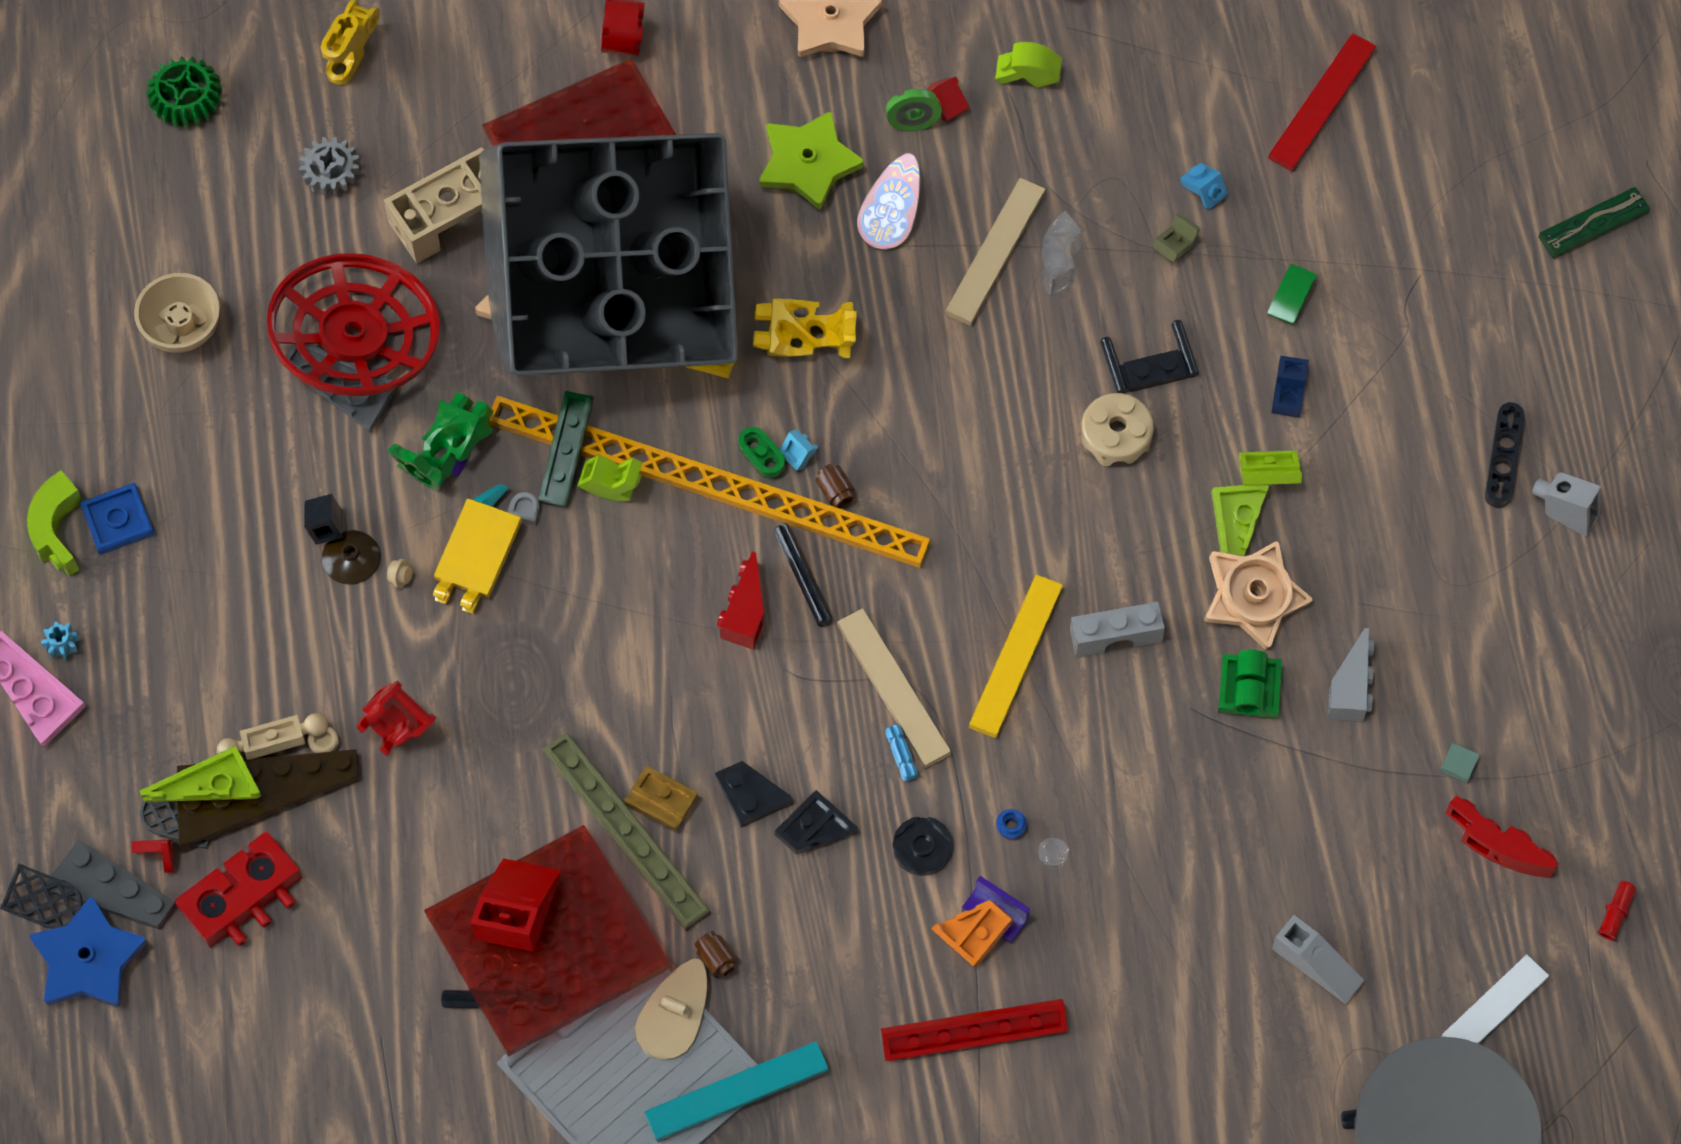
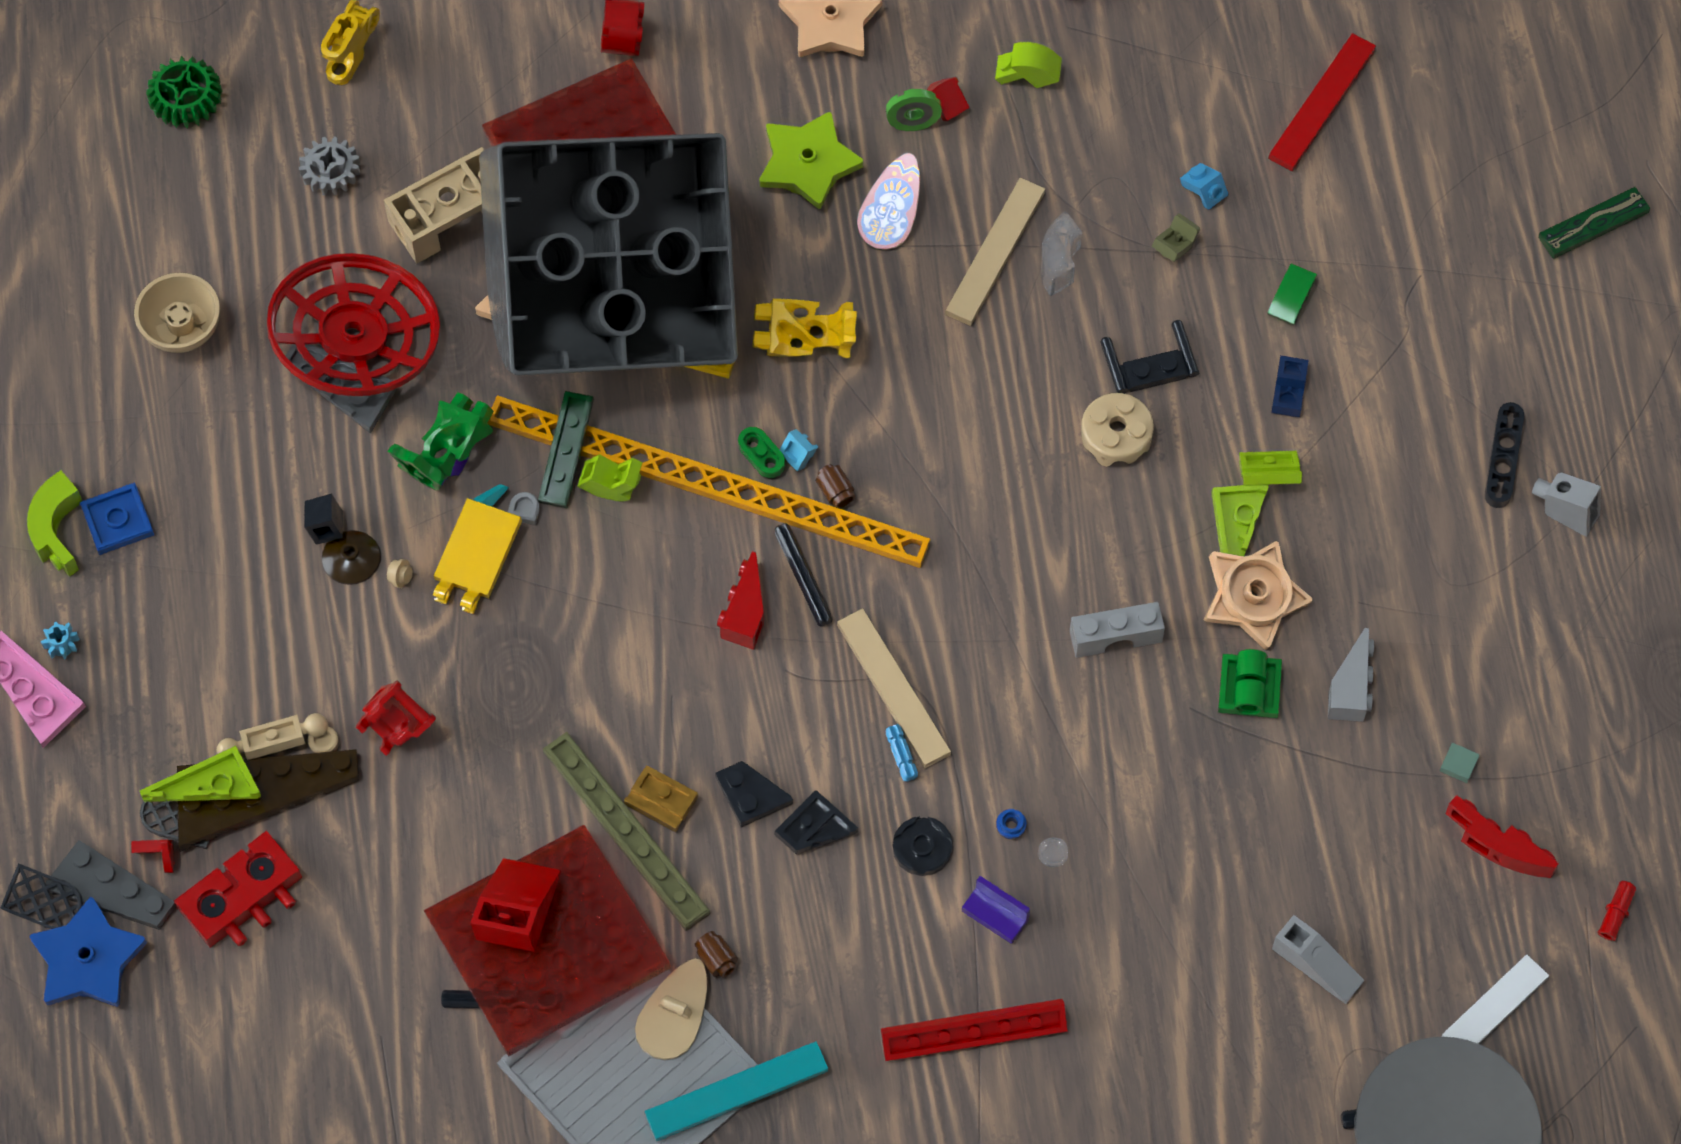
(975, 931): orange wing -> none
(1015, 656): yellow tile -> none

